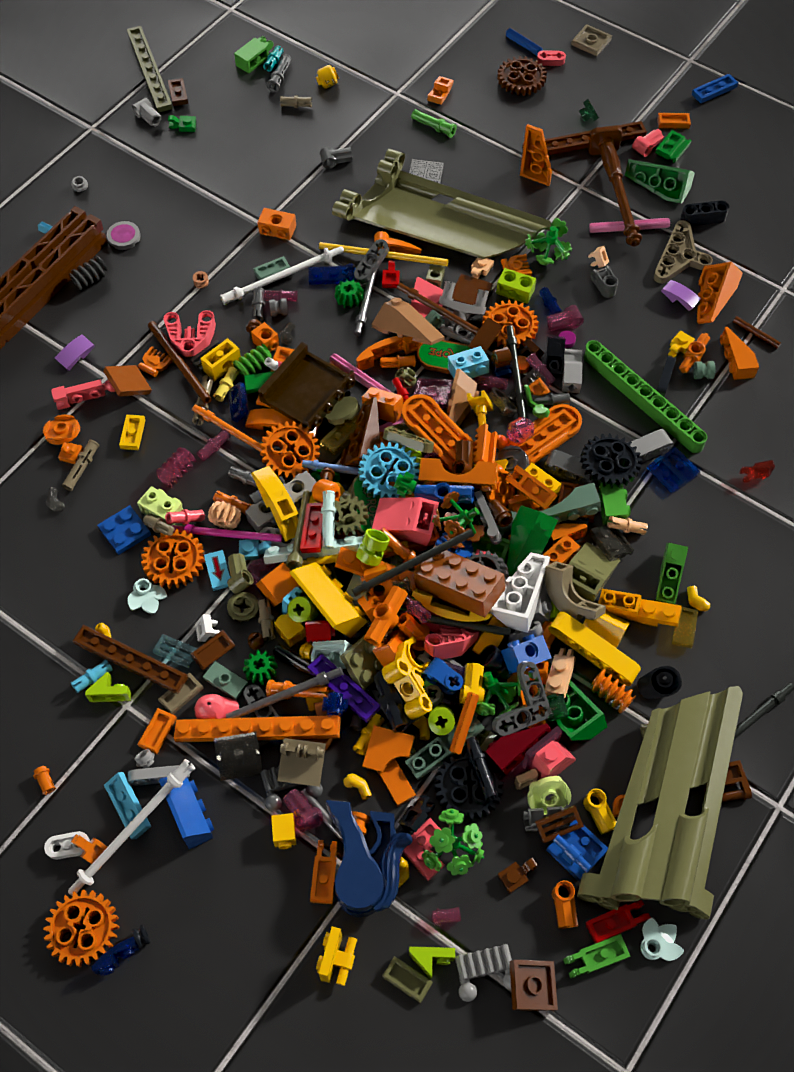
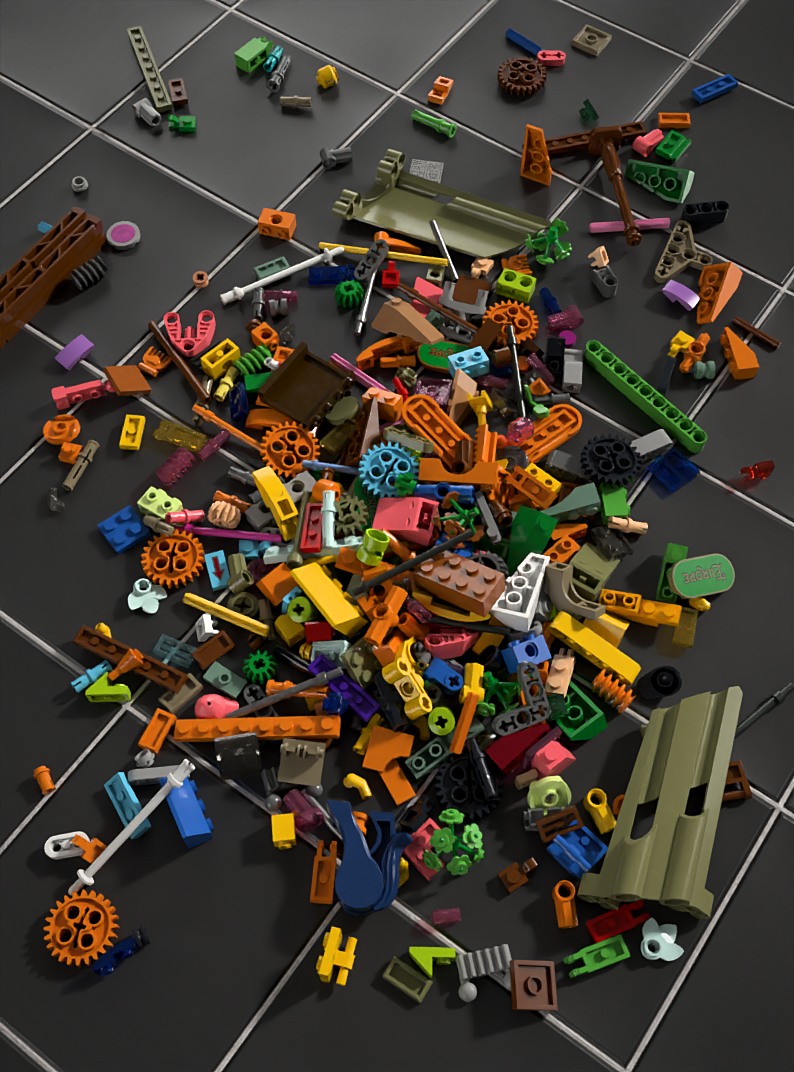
(131, 659): none -> orange cone
(180, 435): none -> clear yellow plate
(226, 614): none -> yellow axle
(422, 655): none -> dark grey arm
(443, 250): none -> flat silver bar
(701, 576): none -> green tile

